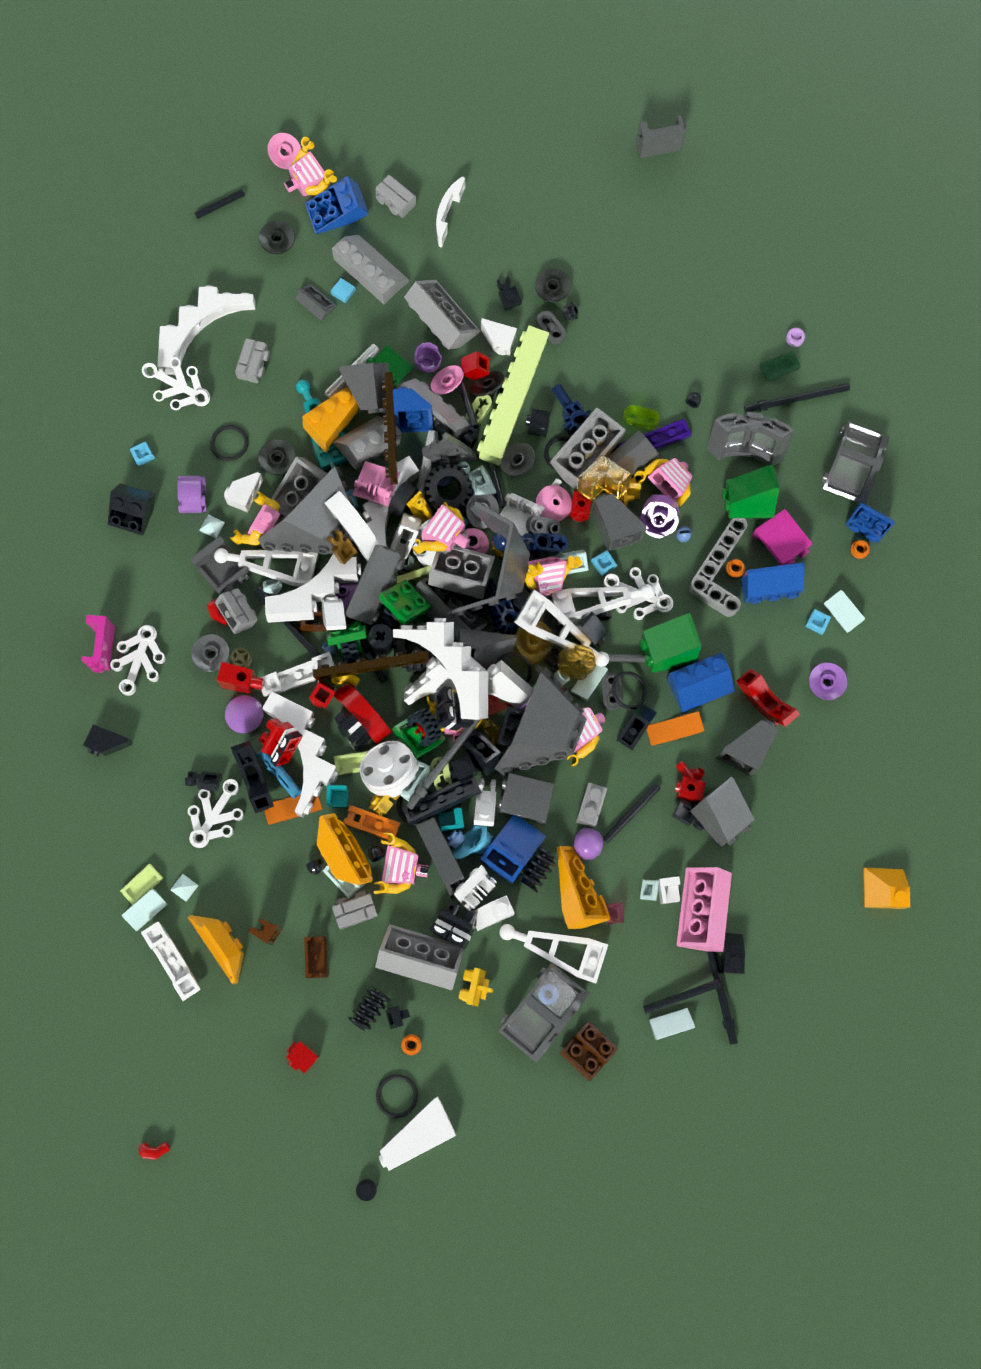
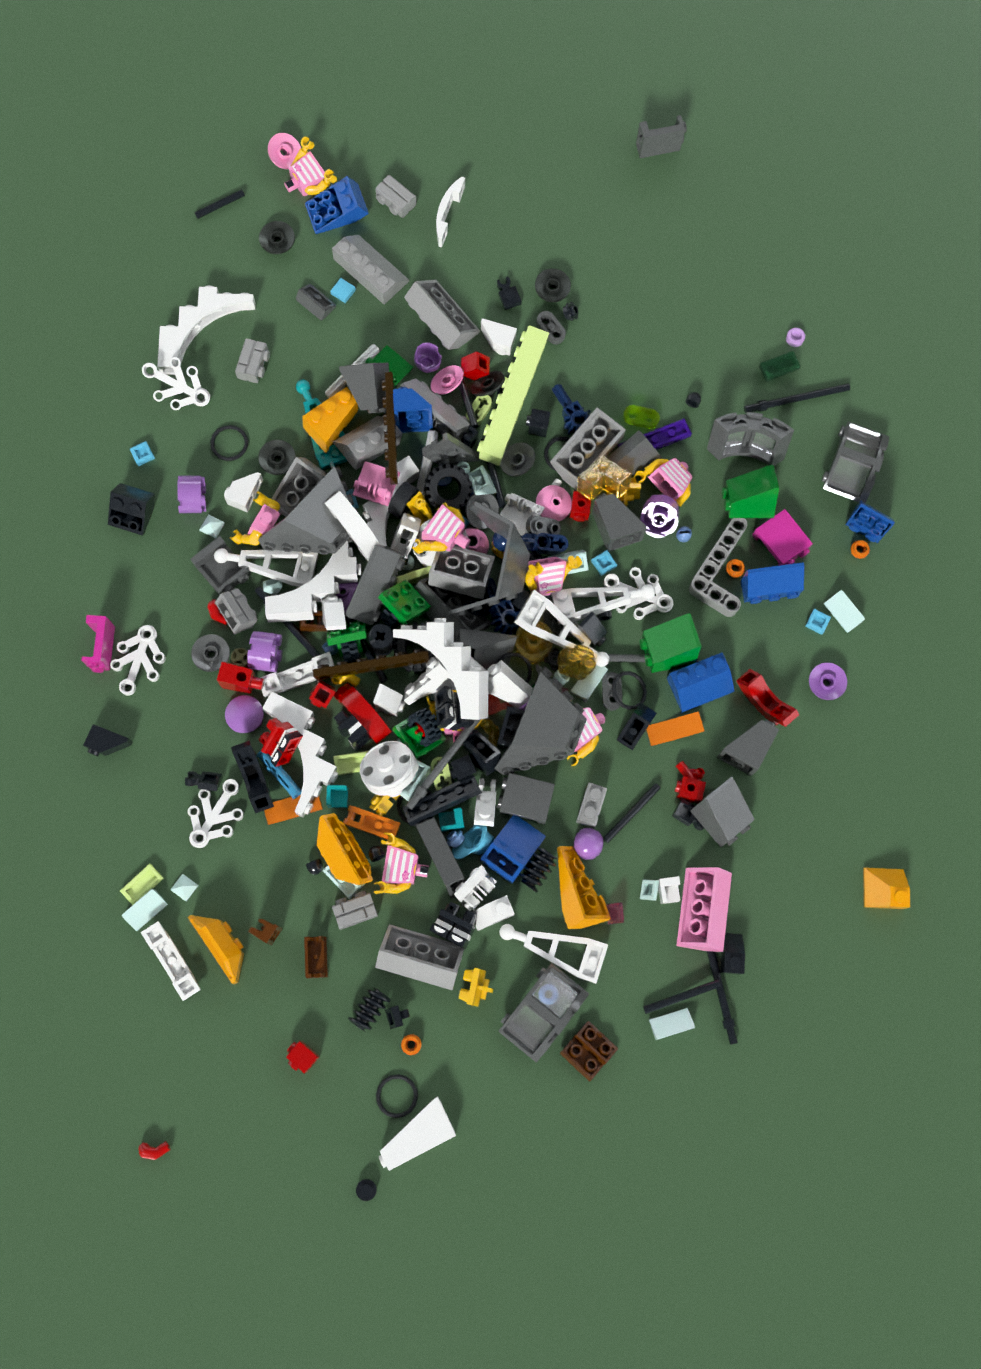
(264, 651): none -> medium lavender brick
(343, 547): pearl gold plate -> none
(389, 701): none -> white slope

